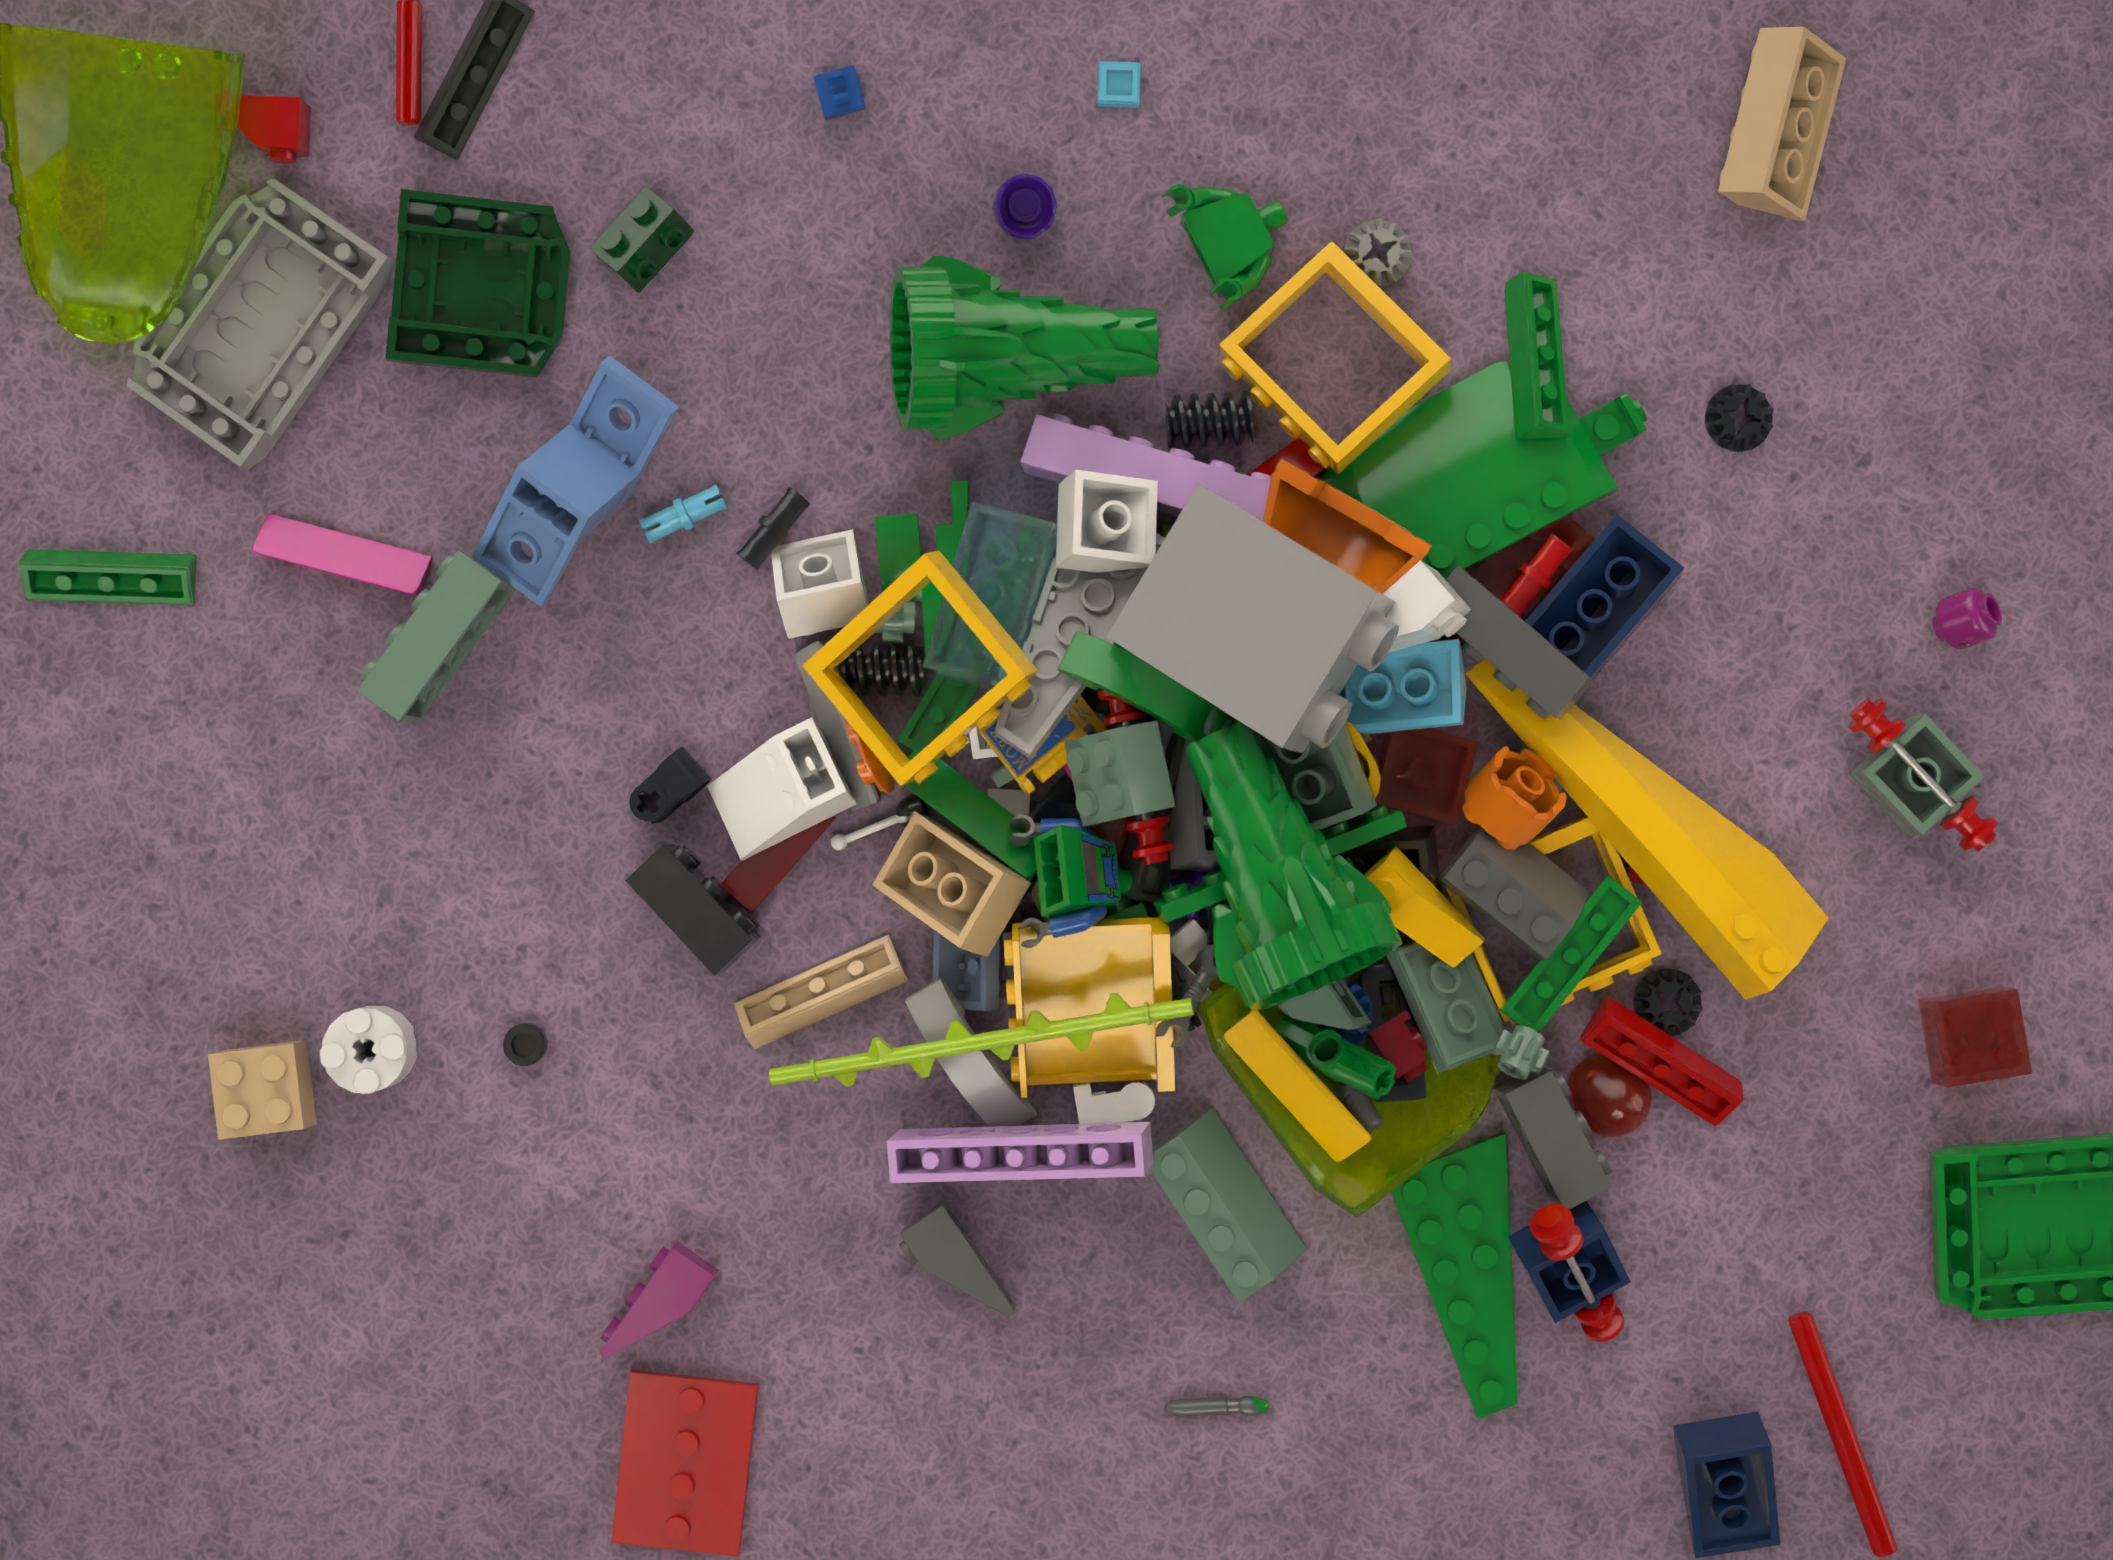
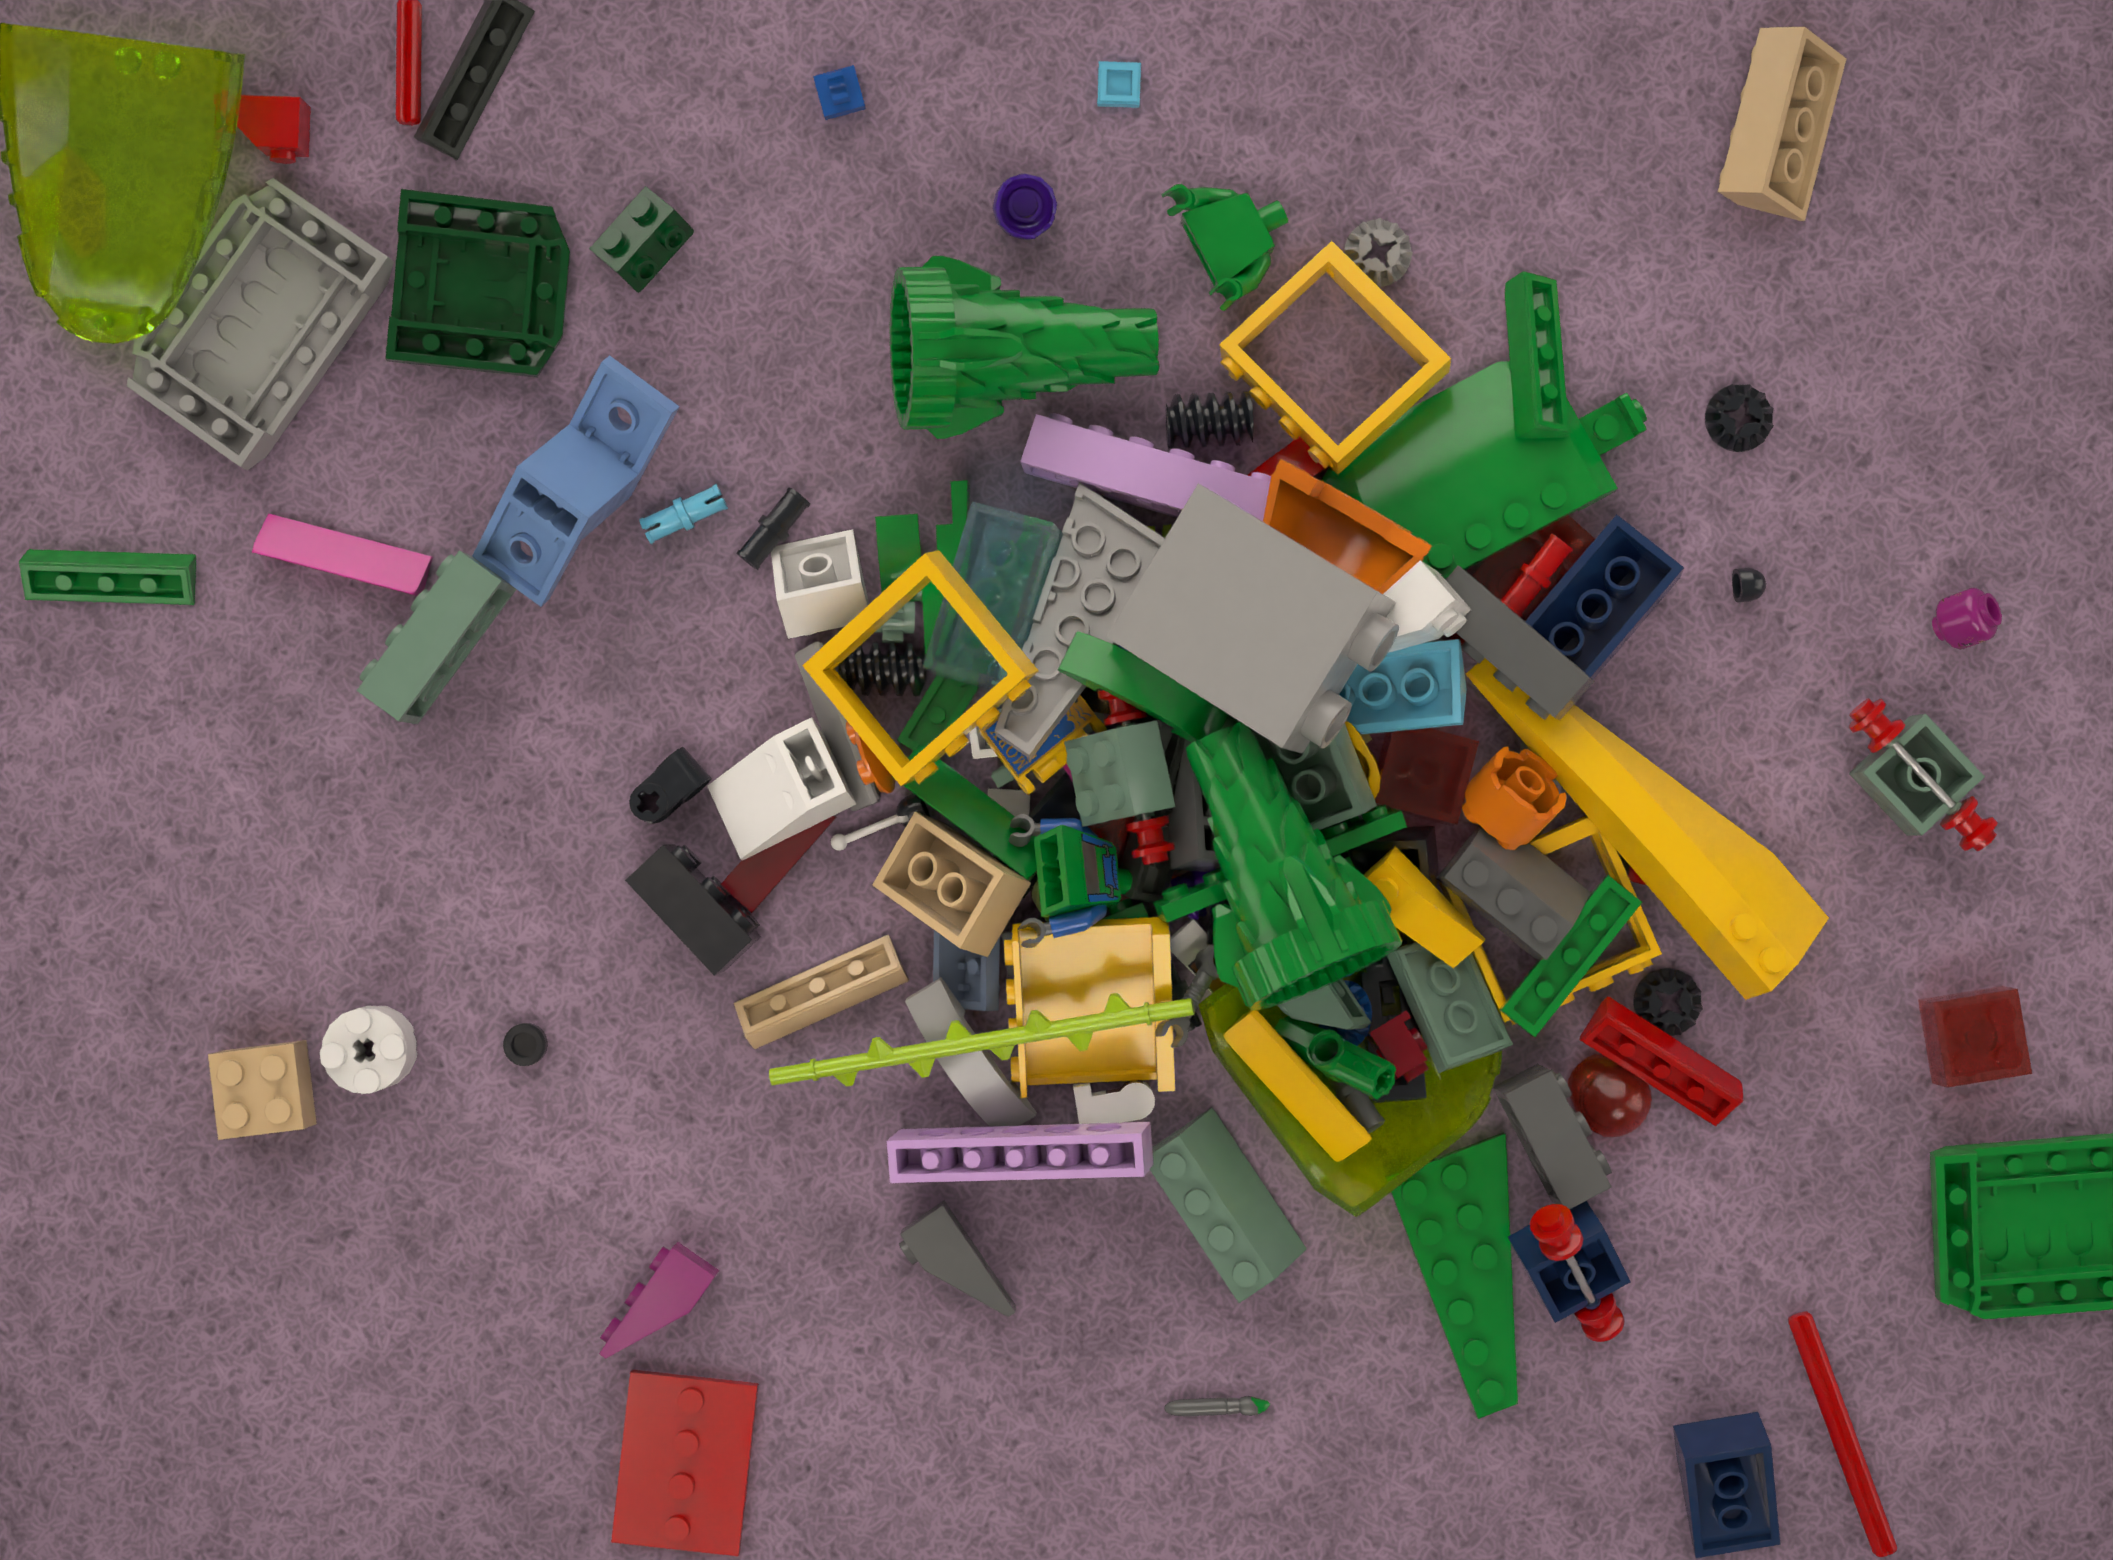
(1106, 522): white slope -> none
(1521, 1052): sand green gear -> none
(1747, 584): none -> black hinge

